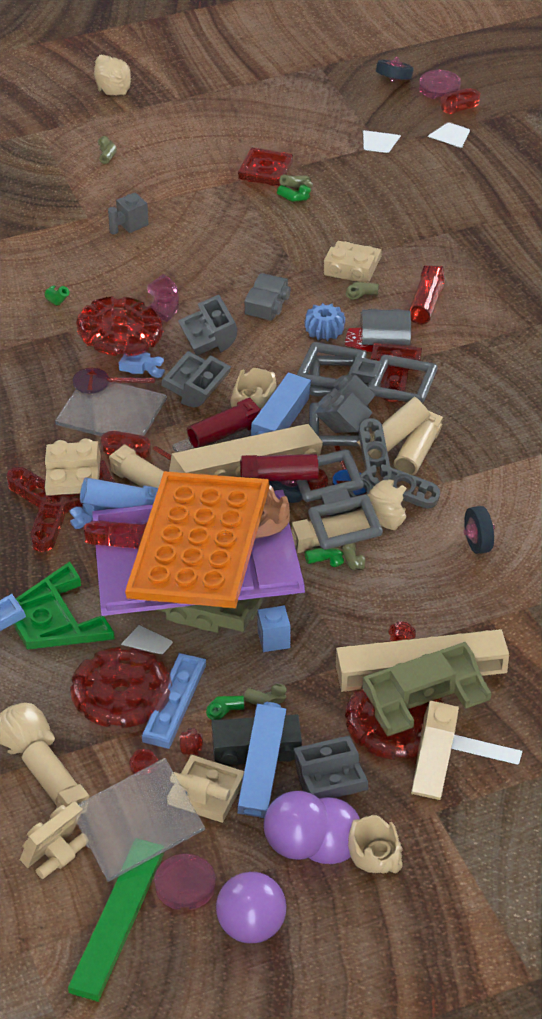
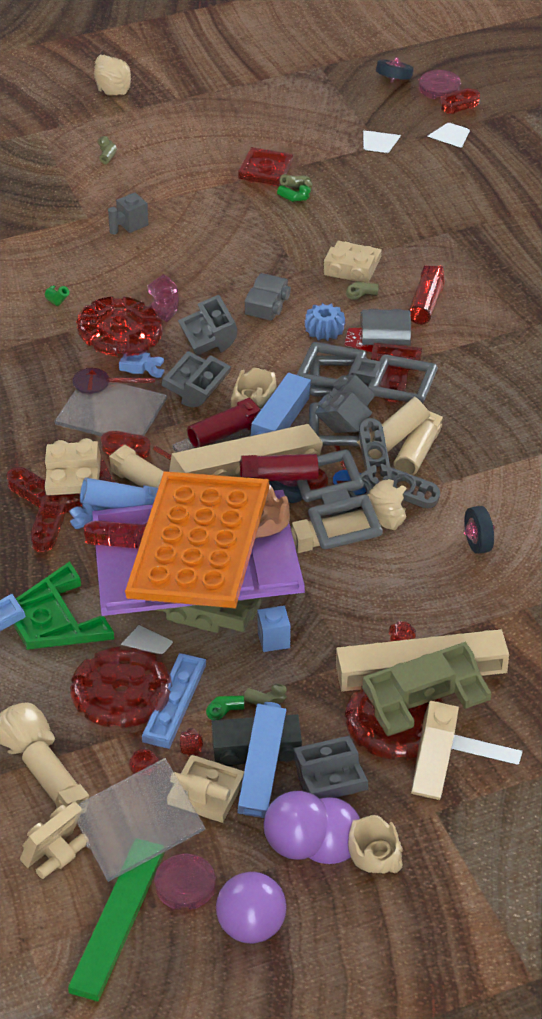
(319, 554): green arm -> none
(353, 561): olive arm -> none

